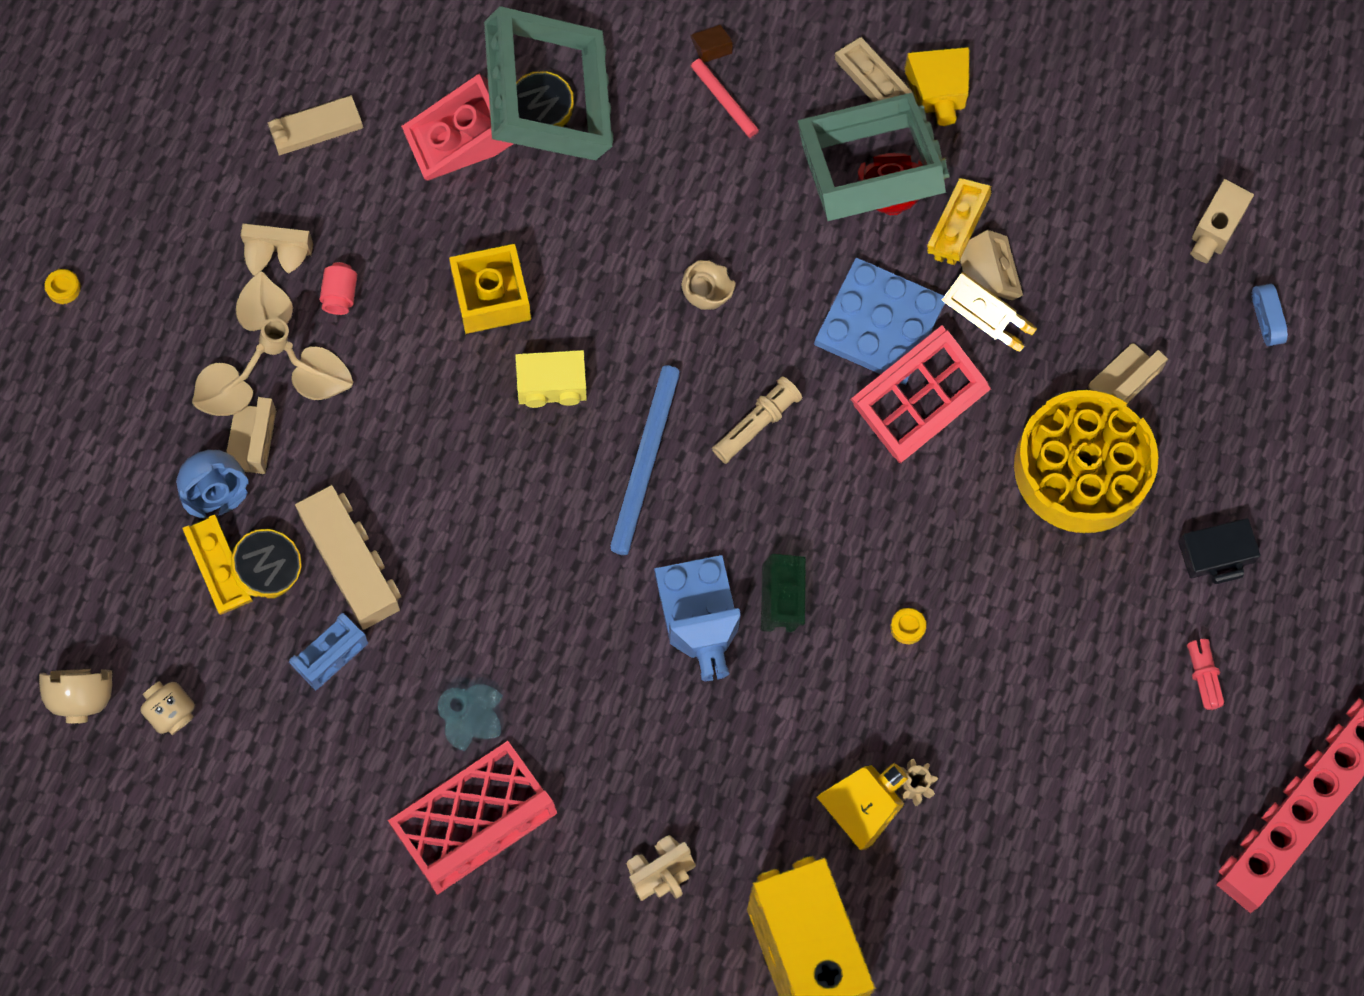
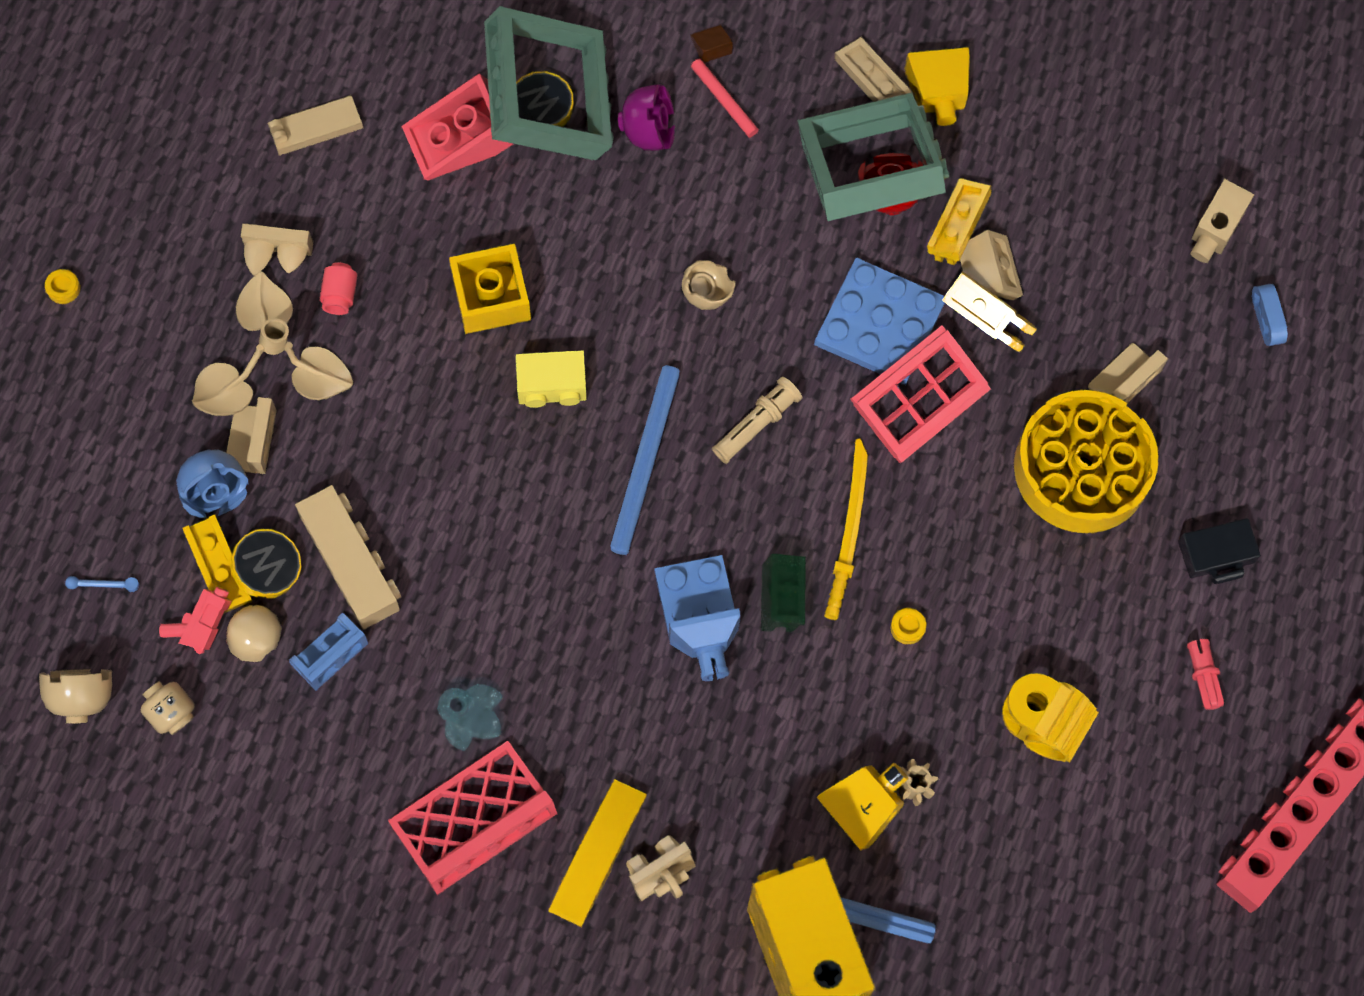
(130, 584): none -> medium blue hinge
(200, 627): none -> coral piece
(253, 633): none -> tan hair
(597, 853): none -> yellow slope
(646, 118): none -> magenta cylinder
(843, 567): none -> yellow sword
(889, 921): none -> medium blue axle
(1059, 724): none -> yellow piece

